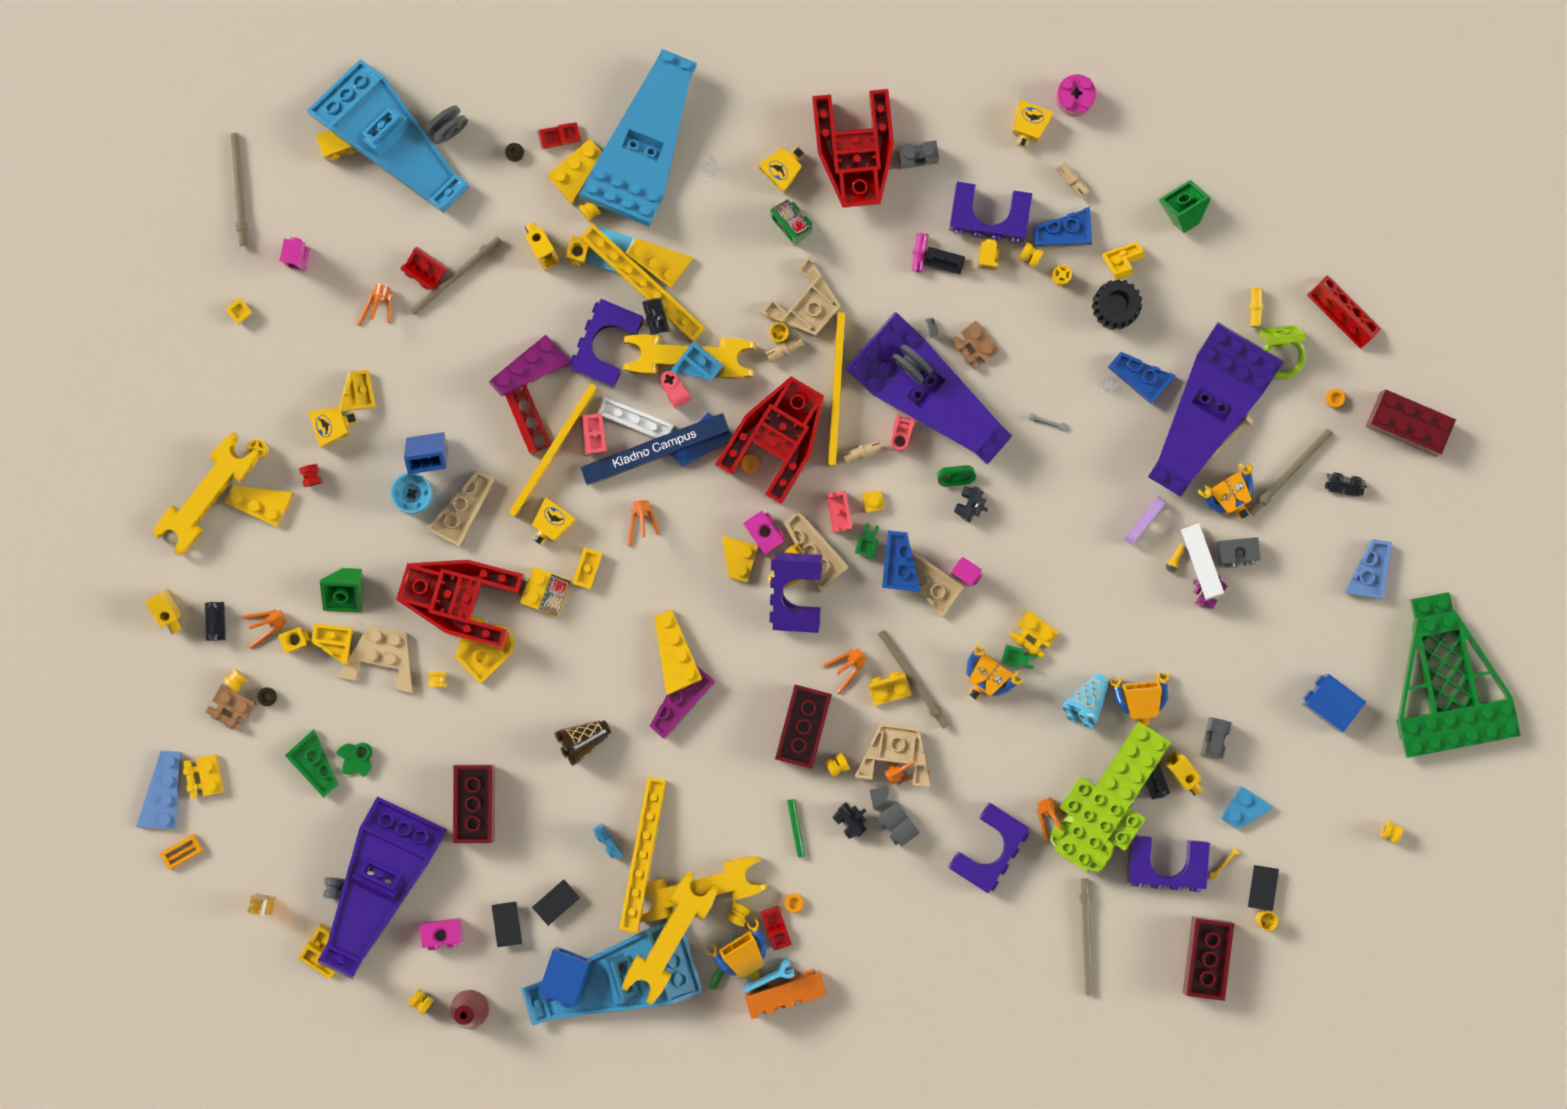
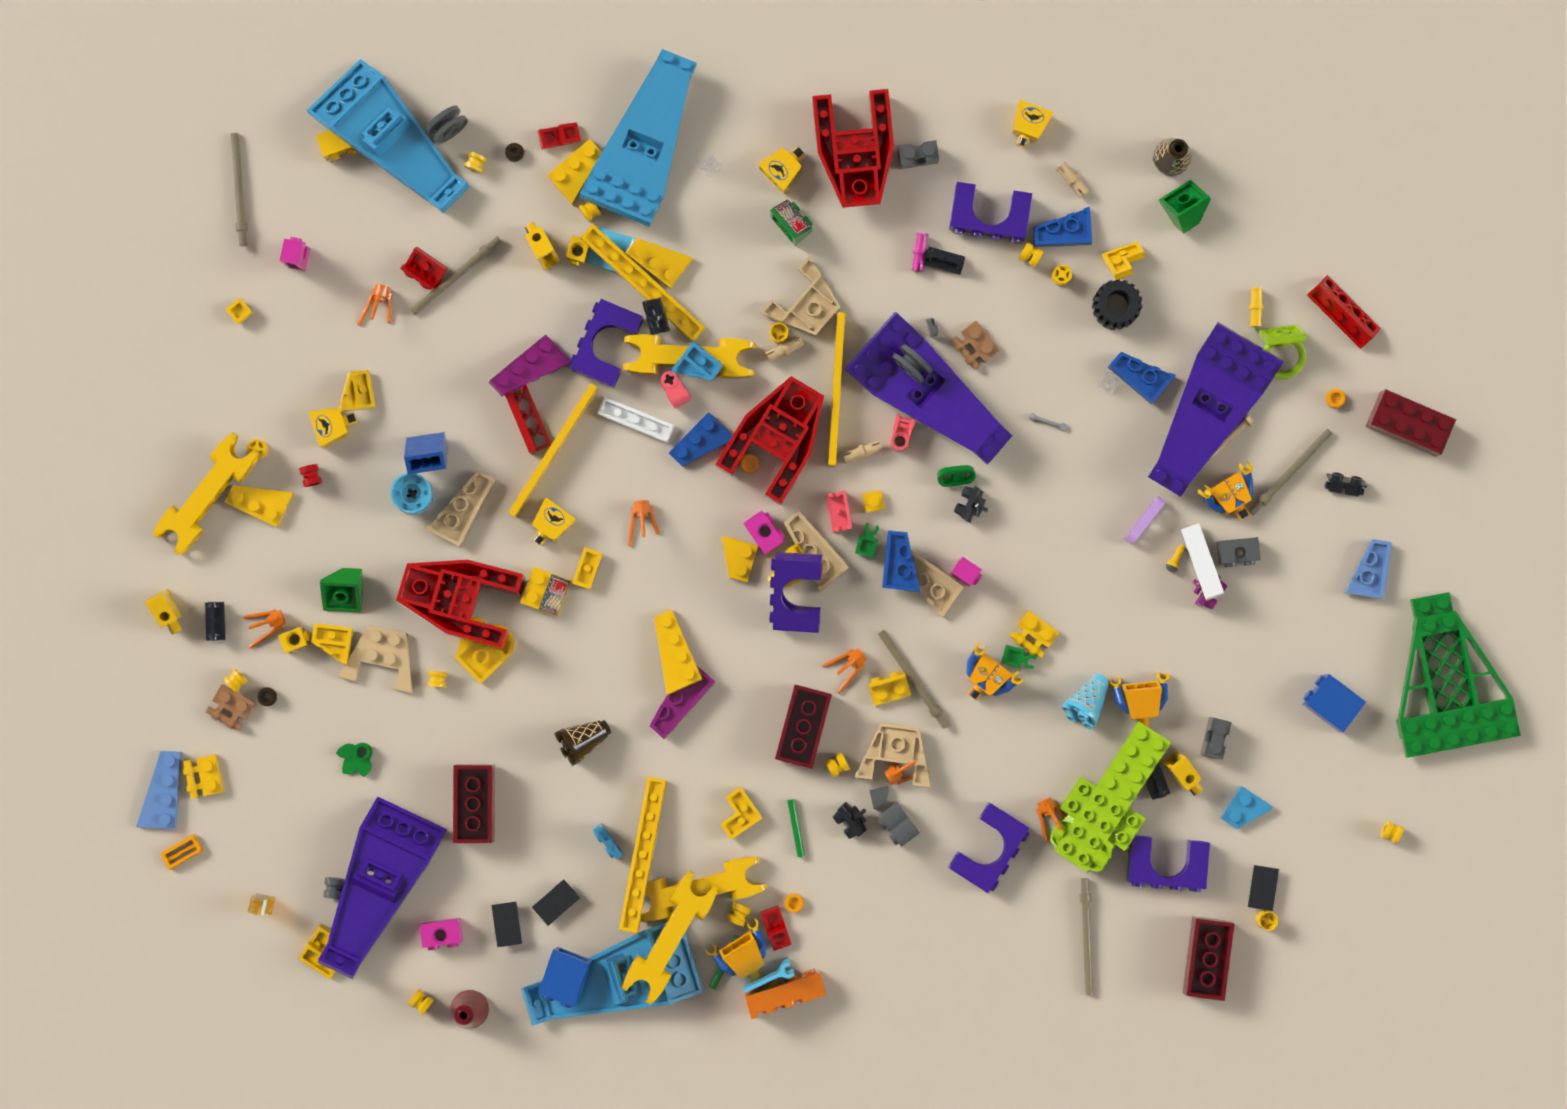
(313, 764): green wing -> none
(475, 162): none -> yellow wheel
(593, 434): coral hinge -> none
(655, 449): dark blue tile -> none
(744, 816): none -> yellow plate
(988, 254): yellow brick -> none
(1084, 88): dark pink brick -> none
(1172, 161): none -> dark brown cone
(1213, 875): yellow hinge -> none

